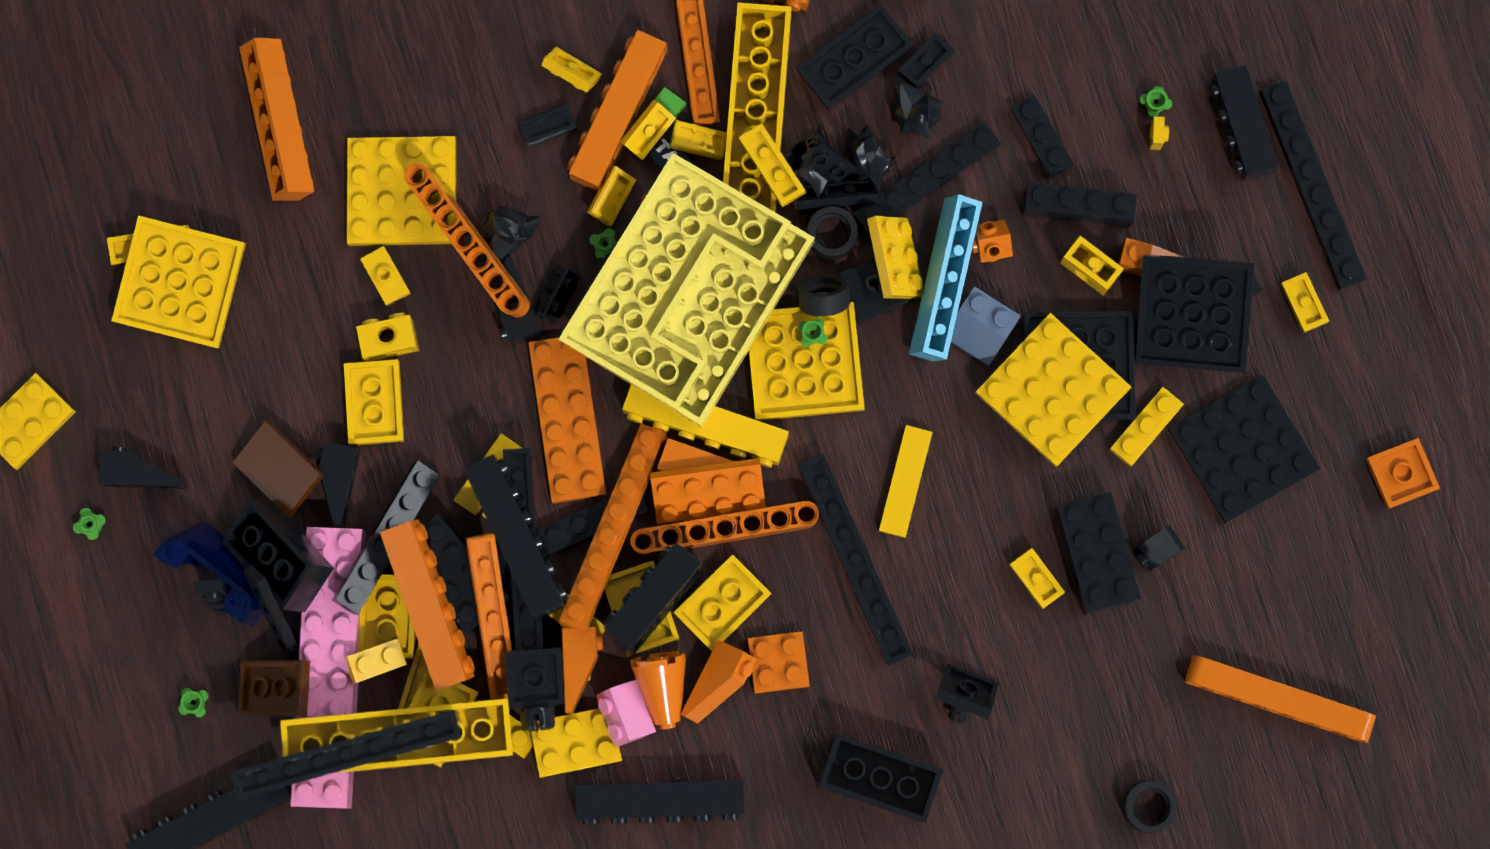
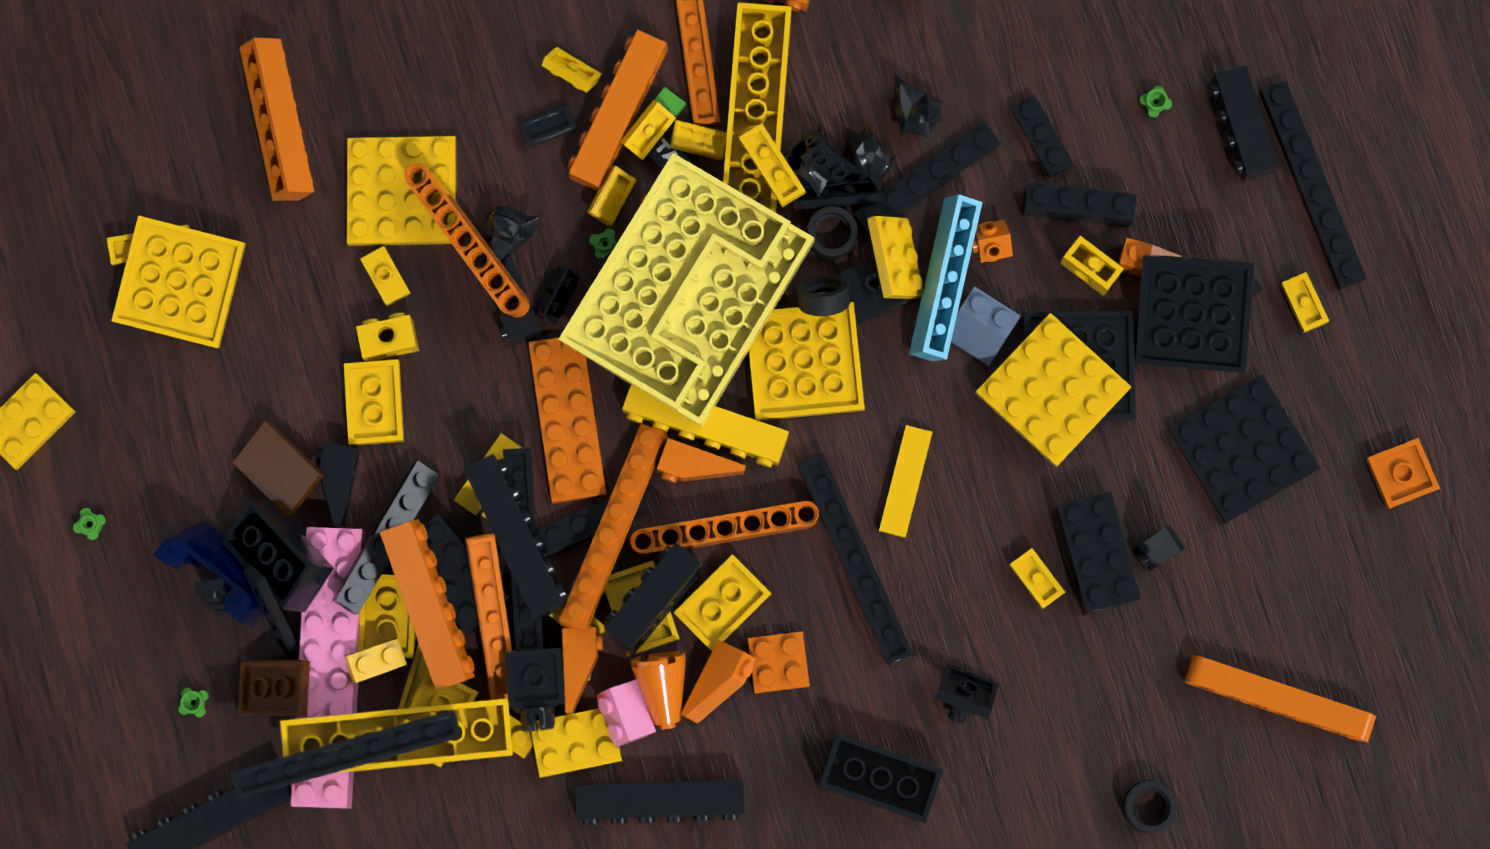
(126, 470): black slope -> none
(707, 490): orange plate -> none
(815, 325): bright green plate -> none
(854, 57): black plate -> none
(926, 61): black plate -> none
(1146, 426): yellow plate -> none
(1158, 133): yellow plate -> none

